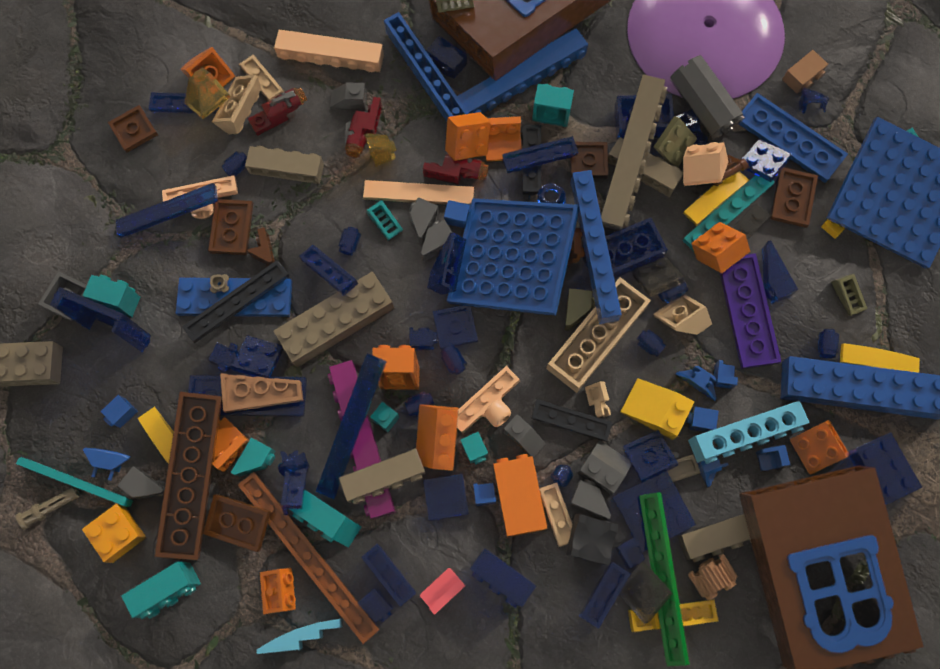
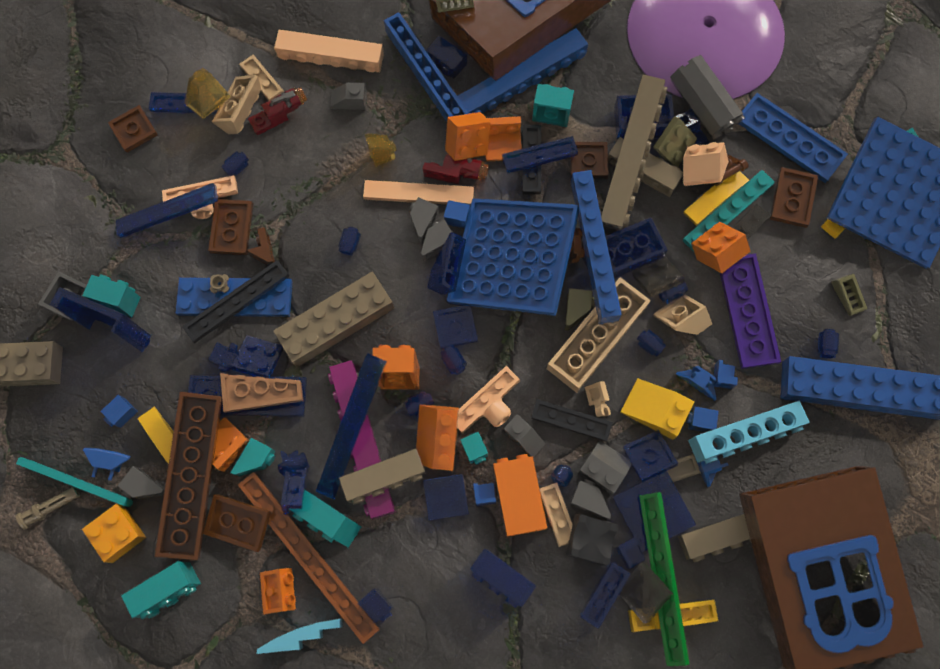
(212, 63): orange slope -> none
(284, 164): dark tan brick -> none
(328, 270): clear blue plate -> none
(362, 124): dark red plate -> none
(380, 205): teal slope -> none
(385, 417): teal brick -> none
(389, 575): clear blue brick -> none
(422, 339): clear blue brick -> none
(442, 590): coral panel -> none
(552, 186): clear blue piece -> none
(713, 577): medium nougat brick -> none
(766, 160): clear blue plate -> none
(773, 458): blue panel -> none
(776, 278): clear blue slope -> none
(805, 72): medium nougat brick -> none
(812, 96): clear blue piece -> none
(819, 447): orange bracket -> none
(878, 358): yellow slope -> none
(891, 465): clear blue brick -> none

